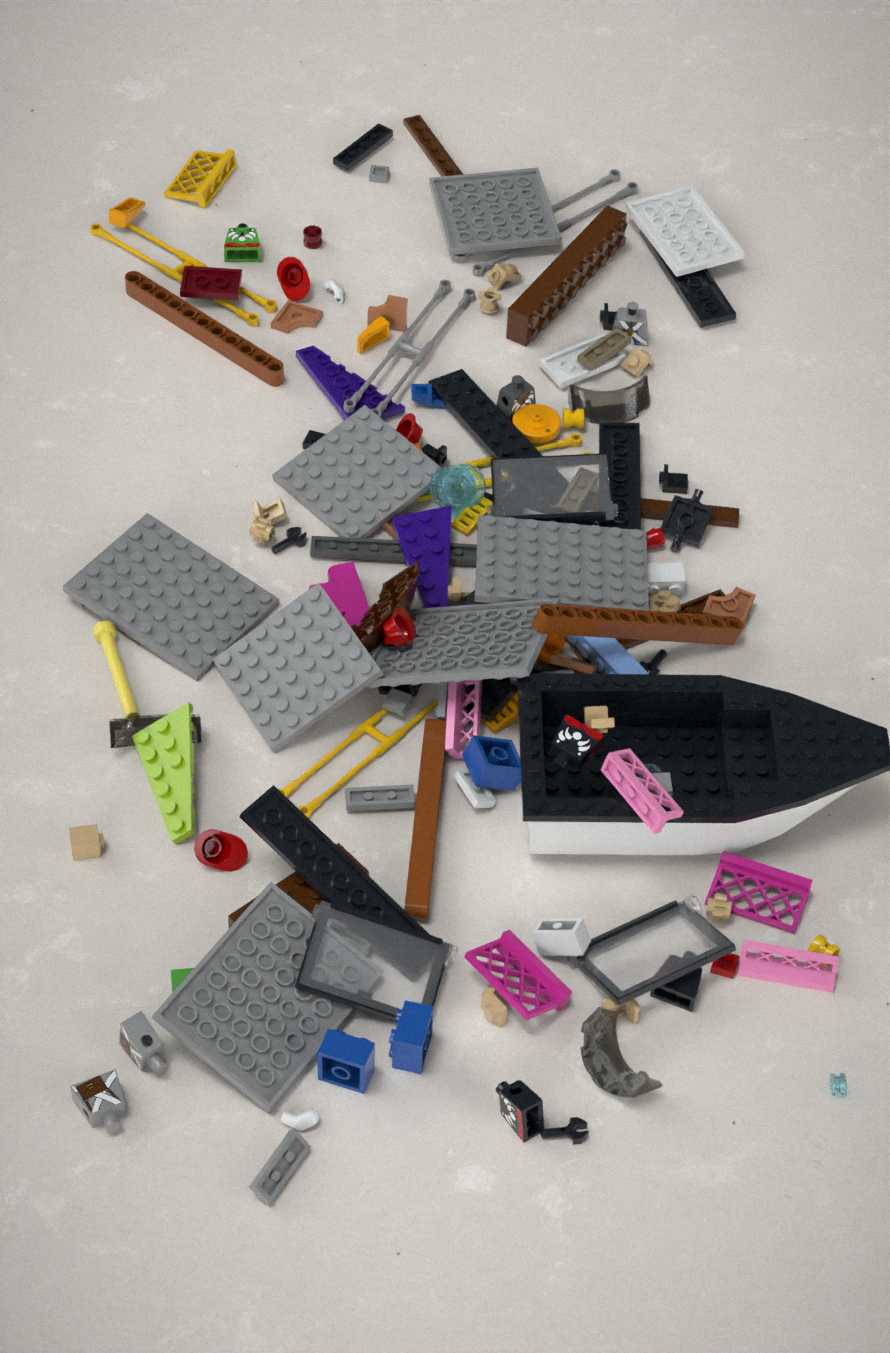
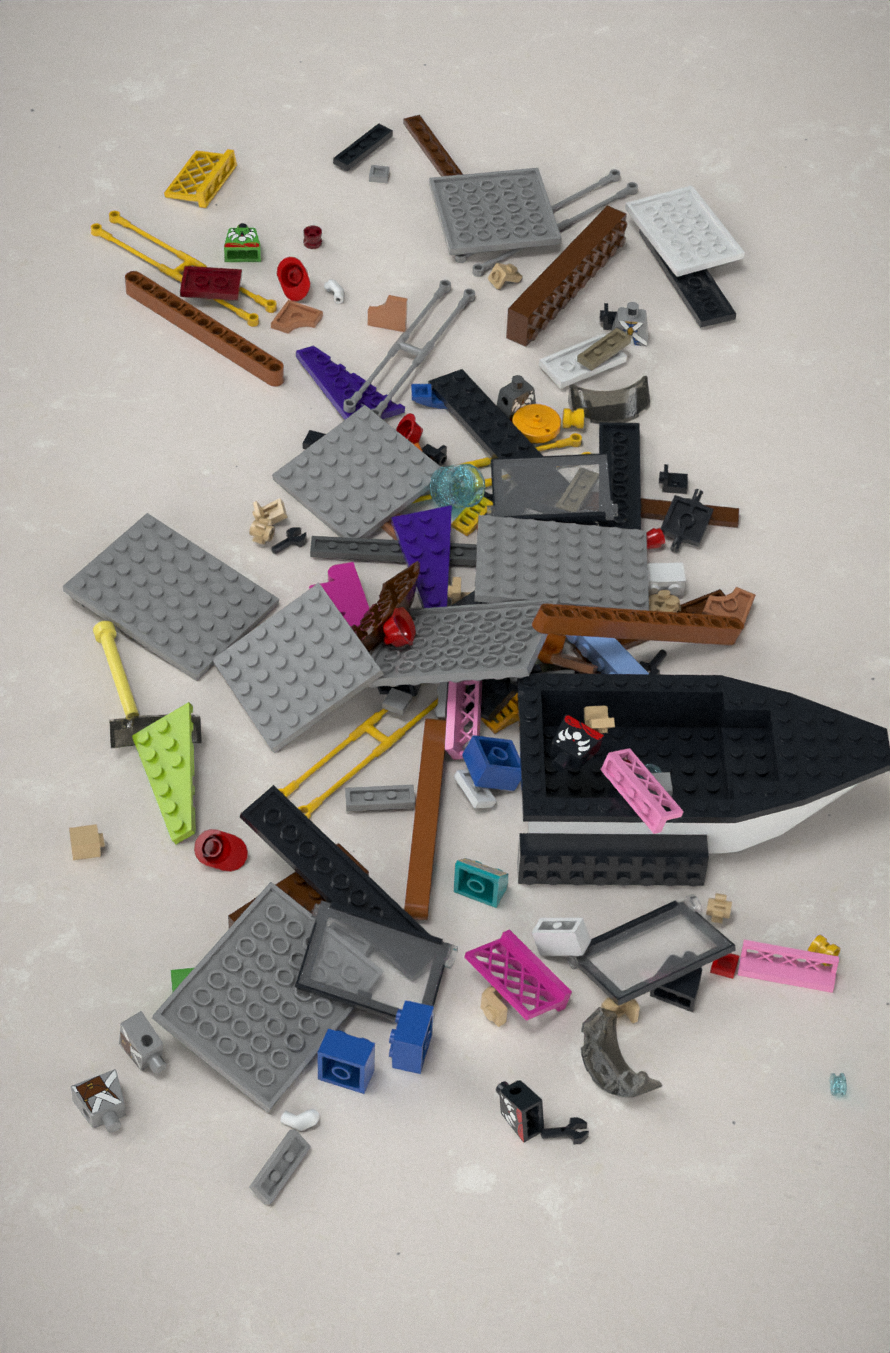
(125, 212): light orange slope -> none
(374, 334): light orange slope -> none
(480, 882): none -> teal slope
(489, 300): tan brick -> none
(612, 859): none -> black brick
(637, 361): tan bracket -> none
(769, 877): dark pink fence -> none

